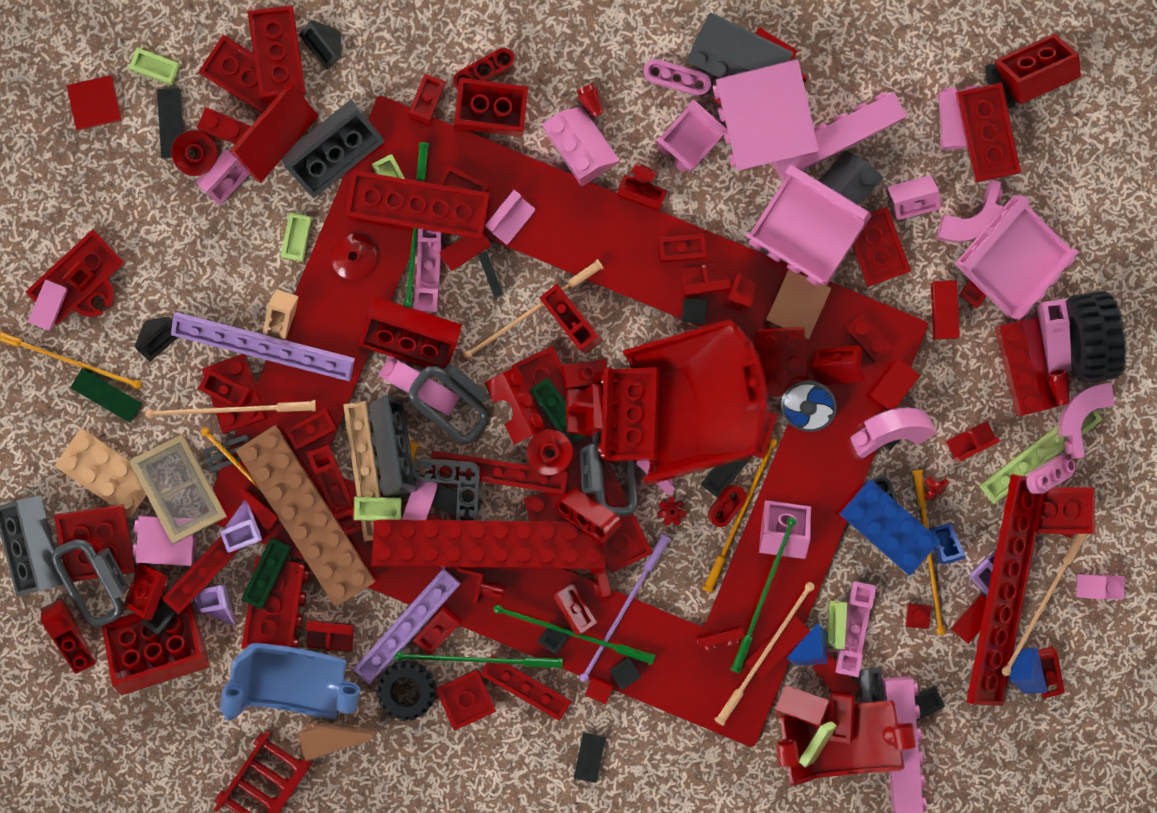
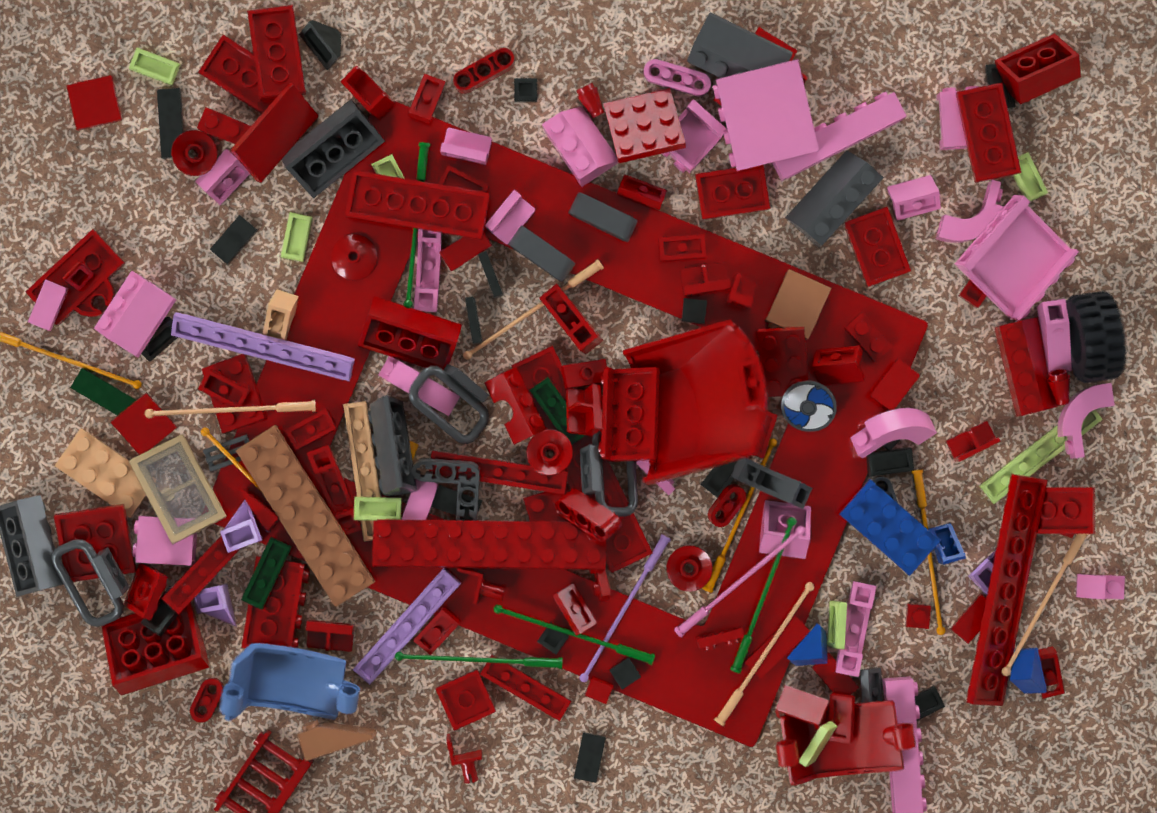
(66, 635): red slope -> none
(135, 314): none -> bright pink slope
(139, 430): none -> red tile
(206, 699): none -> red plate
(233, 239): none -> pearl dark grey tile
(367, 92): none -> red panel
(401, 710): black tyre -> none
(466, 146): none -> bright pink panel
(466, 761): none -> red bracket
(473, 320): none -> pearl dark grey tile
(490, 107): red slope -> none
(525, 89): none -> pearl dark grey tile
(541, 253): none -> dark grey beam
(603, 217): none -> dark grey beam
(643, 173): red plate -> none
(644, 125): none -> plate
(667, 507): red plant -> none
(701, 568): none -> red dish
(703, 611): none -> bright pink piece
(732, 192): none -> red plate
(771, 482): none -> dark grey arch
(808, 227): bright pink panel -> none
(890, 462): none -> pearl dark grey tile
(935, 488): red plant -> none
(944, 310): red piece -> none
(1029, 180): none -> yellowish green tile
(1050, 474): bright pink plate -> none

